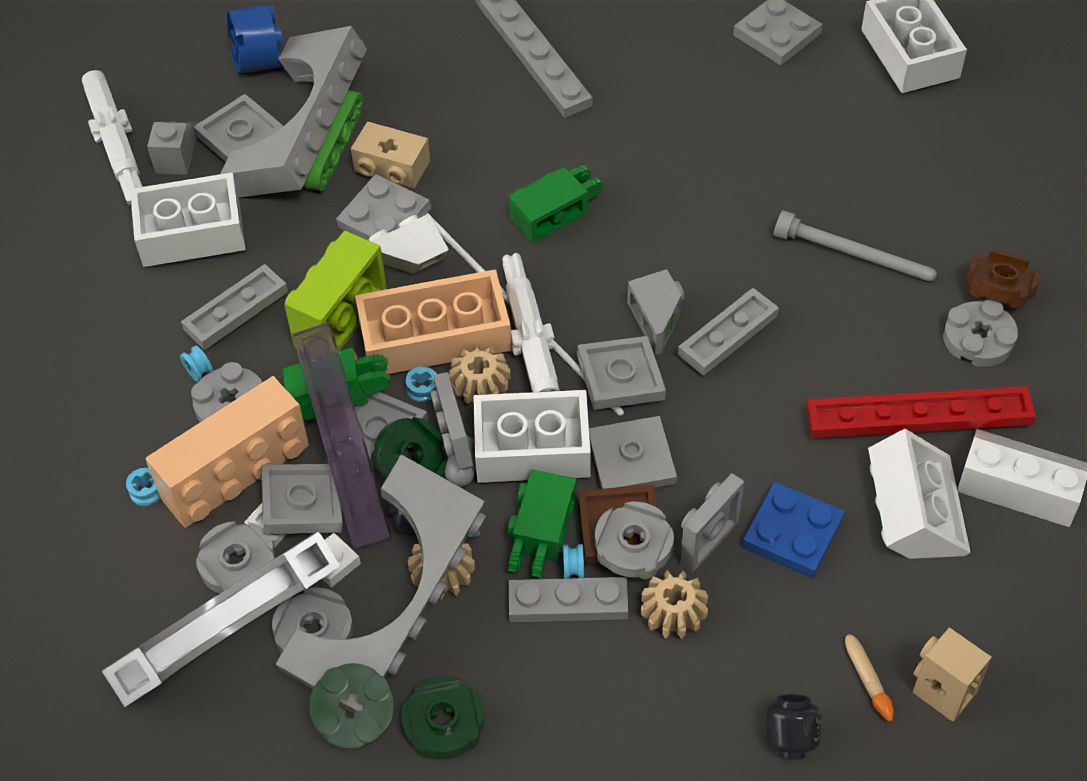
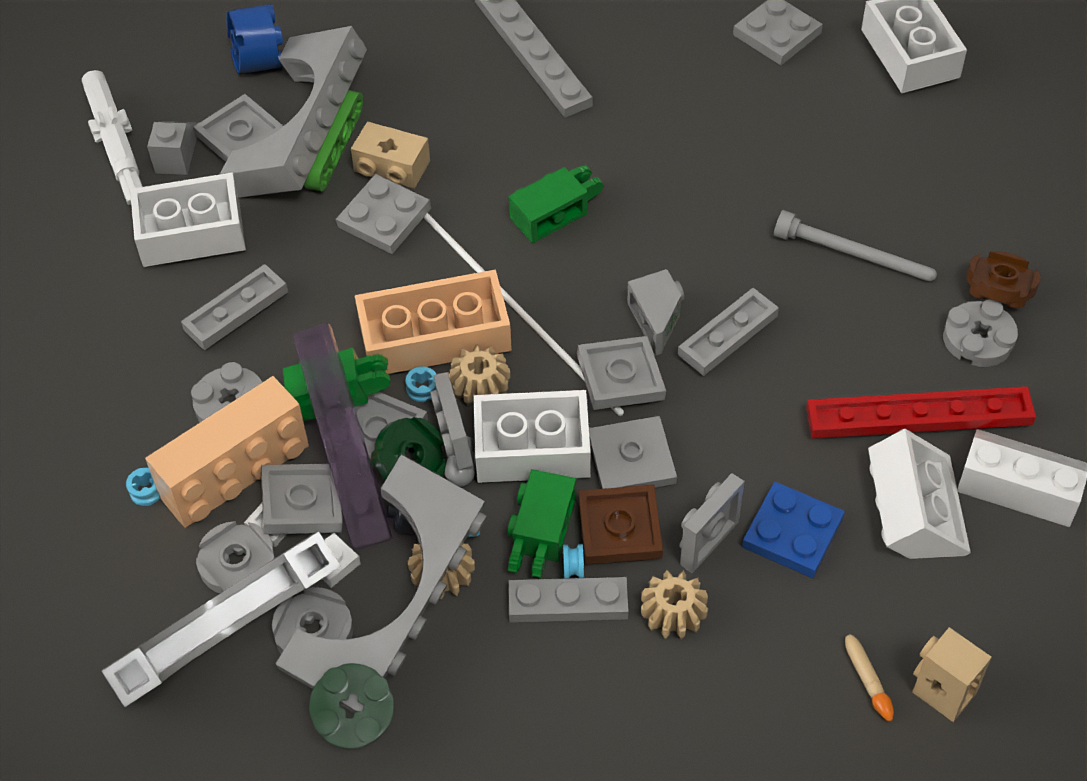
(196, 363): medium azure bush -> none
(330, 287): lime brick -> none
(412, 245): white slope -> none
(439, 740): dark green plate -> none
(530, 336): white piece -> none
(628, 559): light grey plate -> none
(793, 725): black head -> none

